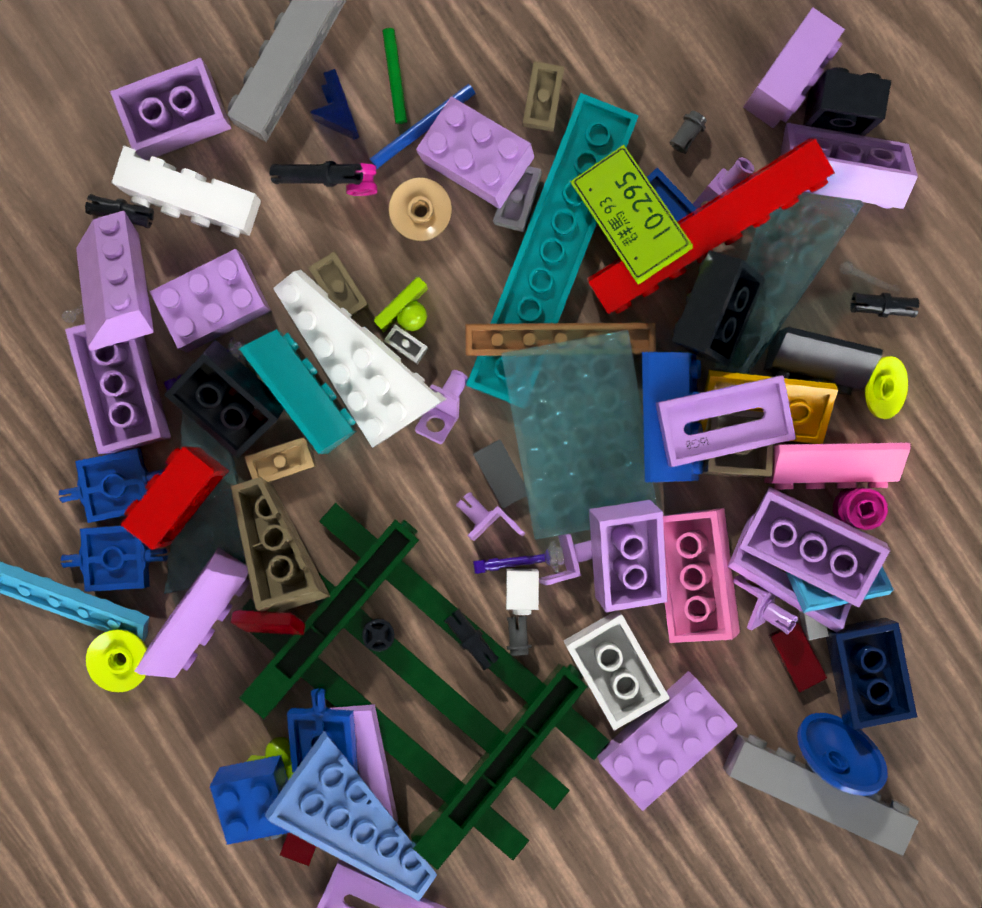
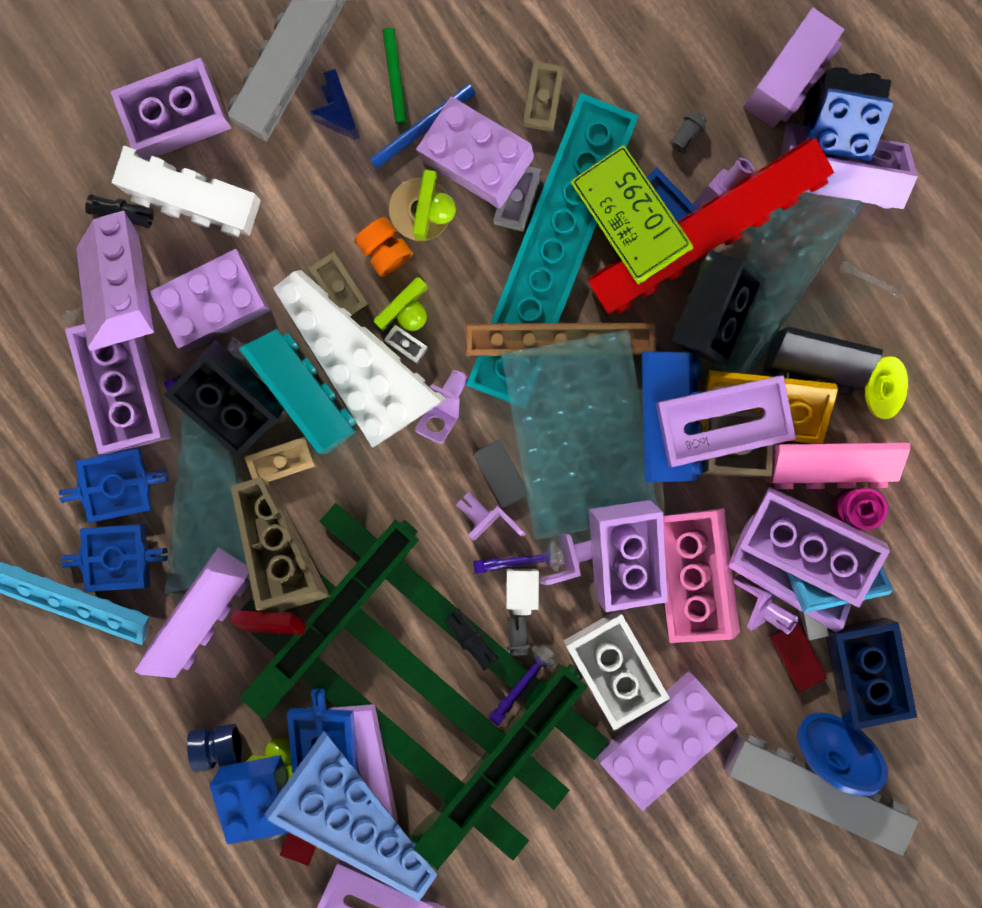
(107, 669): neon yellow dish -> none
(173, 496): red brick -> none
(209, 748): none -> dark blue wheel
(327, 173): black pin -> none
(367, 186): dark pink wheel -> none
(380, 636): black wheel -> none
(382, 245): none -> orange wheel
(431, 206): none -> lime tile
(543, 658): none -> dark purple piece
(850, 124): none -> bracket
(884, 305): black pin -> none

